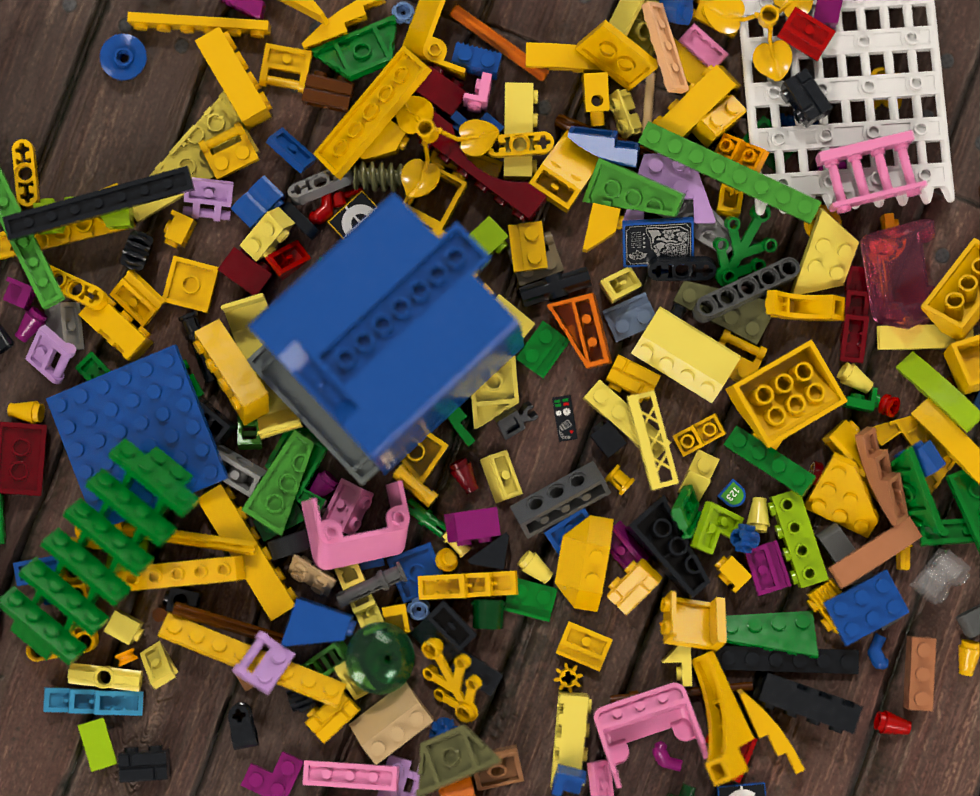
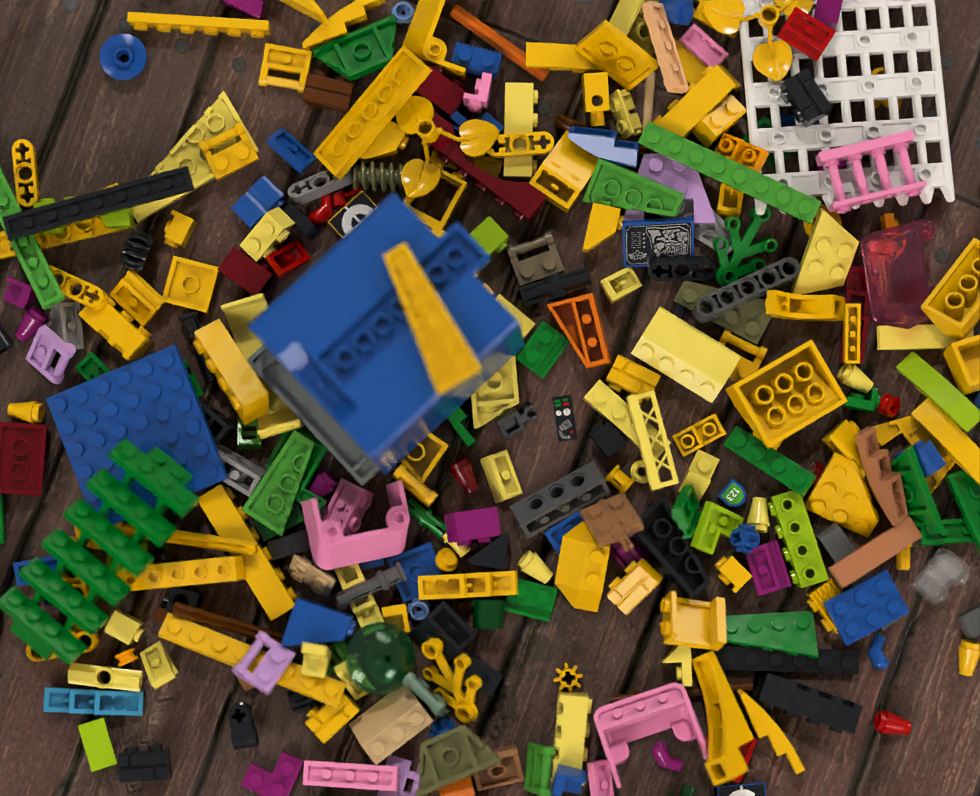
(210, 193): lavender plate -> none
(231, 74): yellow brick -> none
(315, 660): none -> light yellow slope
(420, 688): none -> sand green plate
(437, 336): none -> yellow wing
(527, 246): yellow plate -> none
(538, 768): none -> bright green plate
(584, 646): yellow plate -> none
(612, 521): none -> medium nougat plate
(629, 317): sand blue plate -> none
(634, 472): none -> light yellow plate
(851, 333): none -> yellow piece
(919, 673): nougat brick -> none

